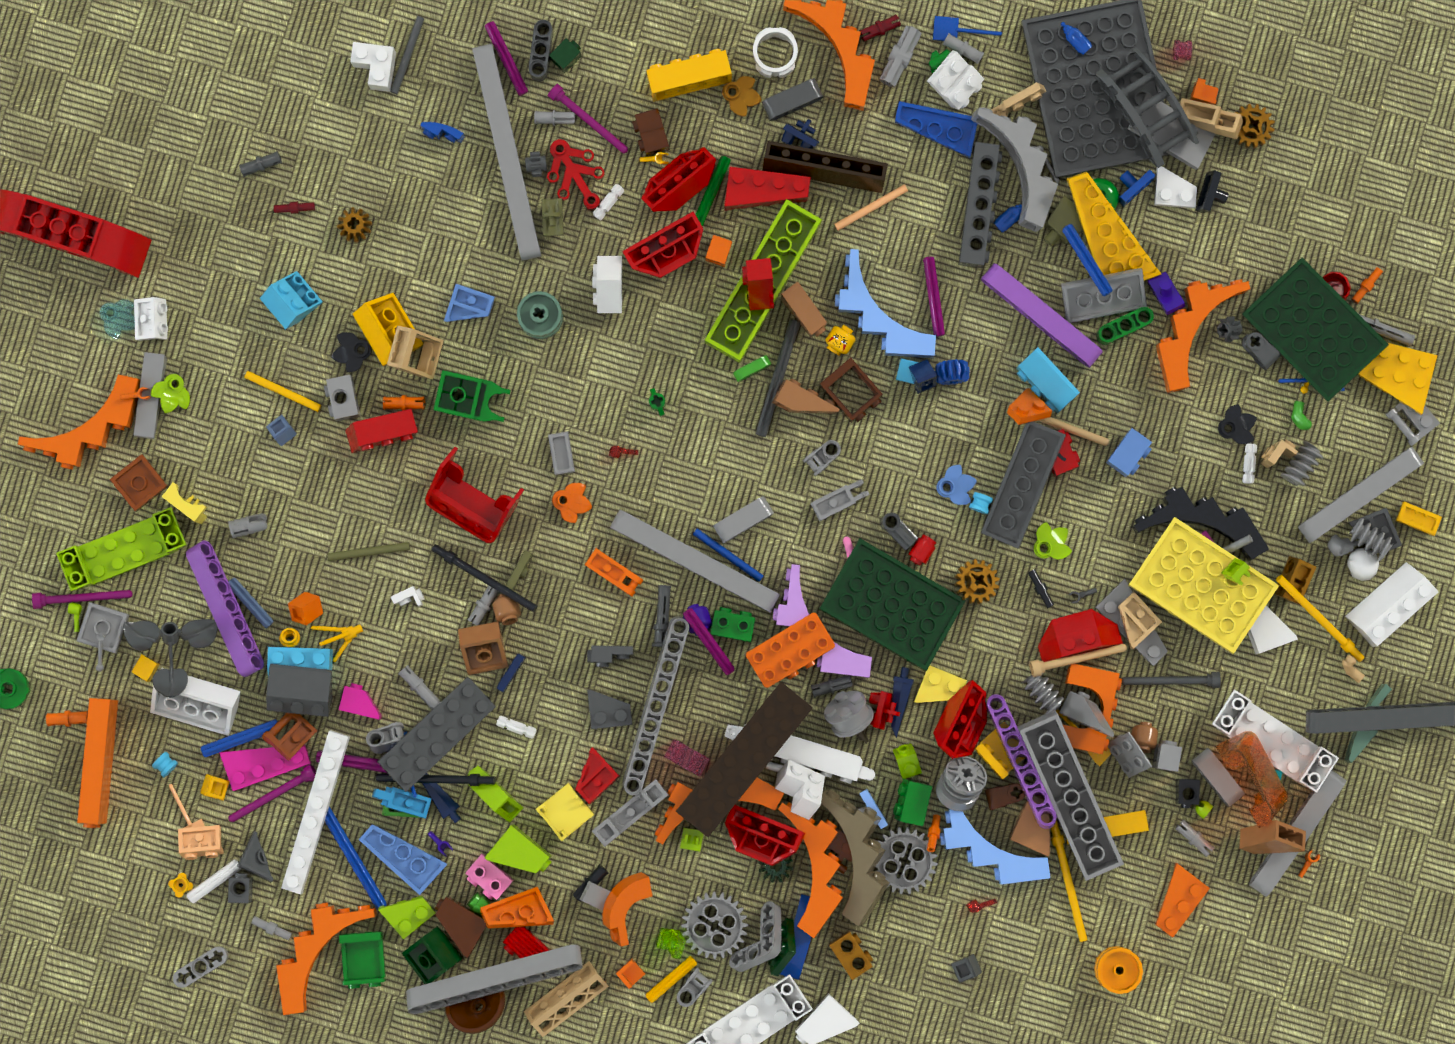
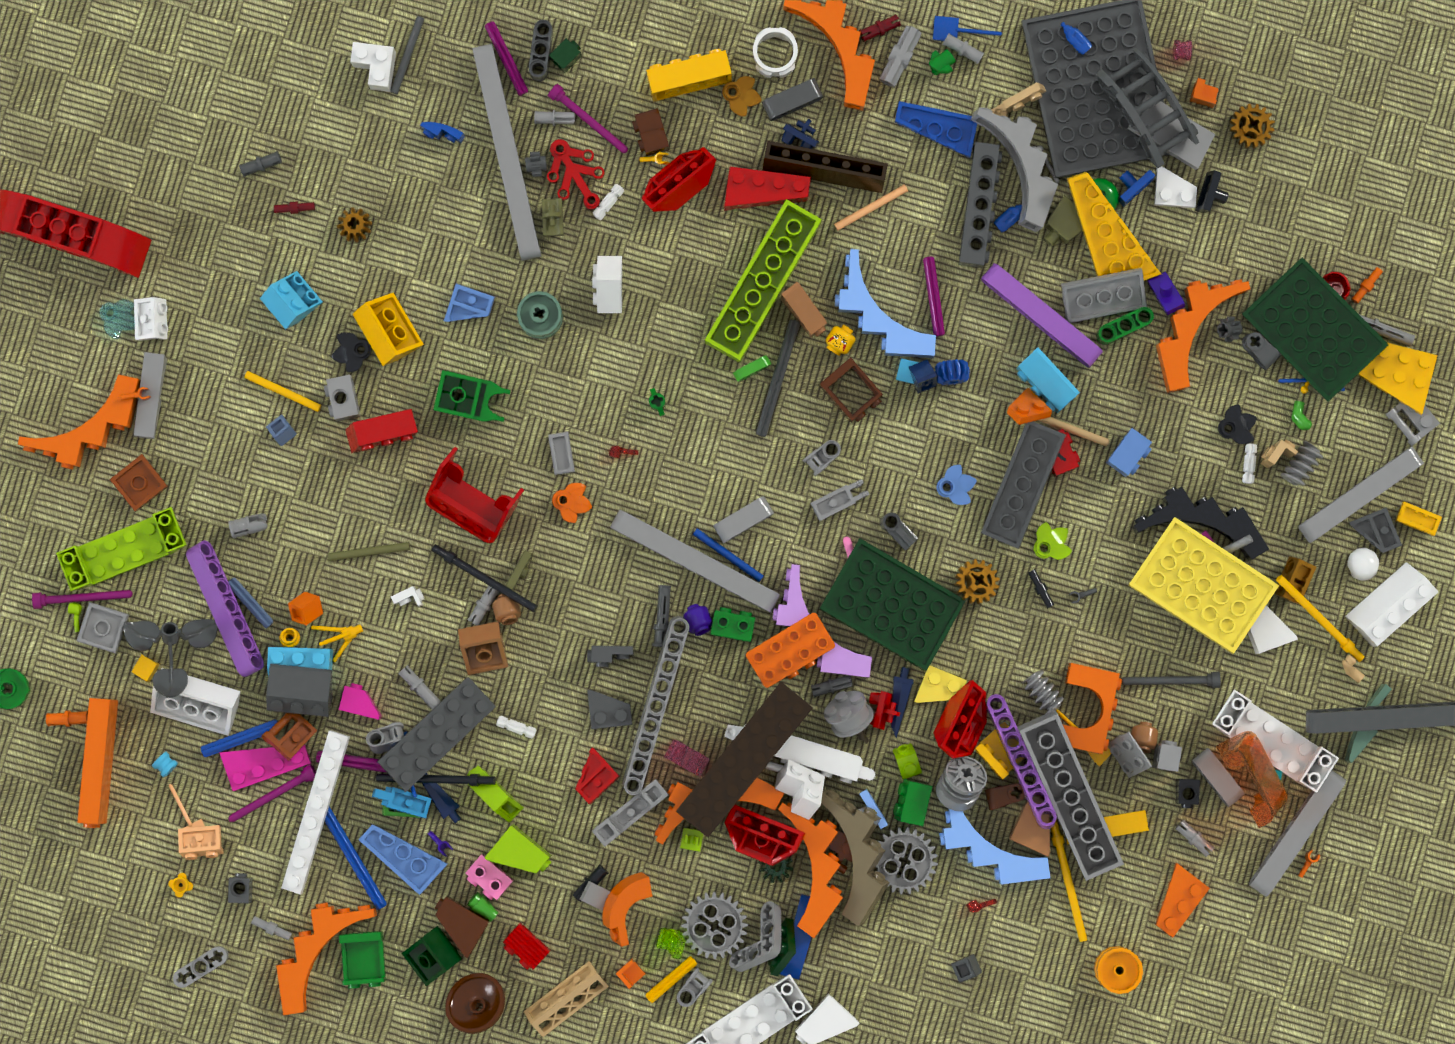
(100, 637): light grey hinge -> none
(170, 396): lime plate -> none
(194, 511): light yellow piece -> none
(213, 881): white axle -> none
(214, 787): yellow slope -> none
(254, 859): dark grey tile -> none
(402, 349): tan window -> none
(404, 402): orange pin -> none
(407, 915): lime wing -> none
(494, 979): light grey beam -> none
(511, 672): dark blue tile -> none
(518, 911): orange wing -> none
(565, 811): light yellow piece -> none
(613, 571): orange plate -> none
(667, 248): red wedge -> none
(708, 641): magenta axle -> none
(712, 189): green axle -> none
(718, 251): orange panel -> none
(759, 282): red wedge -> none
(798, 400): medium nougat slope -> none
(847, 957): pearl gold brick -> none
(922, 550): red brick -> none
(933, 833): orange bar -> none
(956, 80): white plate -> none
(981, 503): medium azure wheel -> none
(1038, 667): tan piece -> none
(1077, 635): red wedge -> none
(1084, 711): light grey slope -> none
(1087, 260): blue axle -> none
(1137, 619): tan wing -> none
(1151, 647): light grey wing -> none
(1204, 809): lime hinge -> none
(1212, 118): tan slope -> none
(1236, 570): lime tile -> none
(1272, 838): medium nougat slope -> none
(1340, 546): light grey piece -> none
(1371, 538): light grey piece -> none

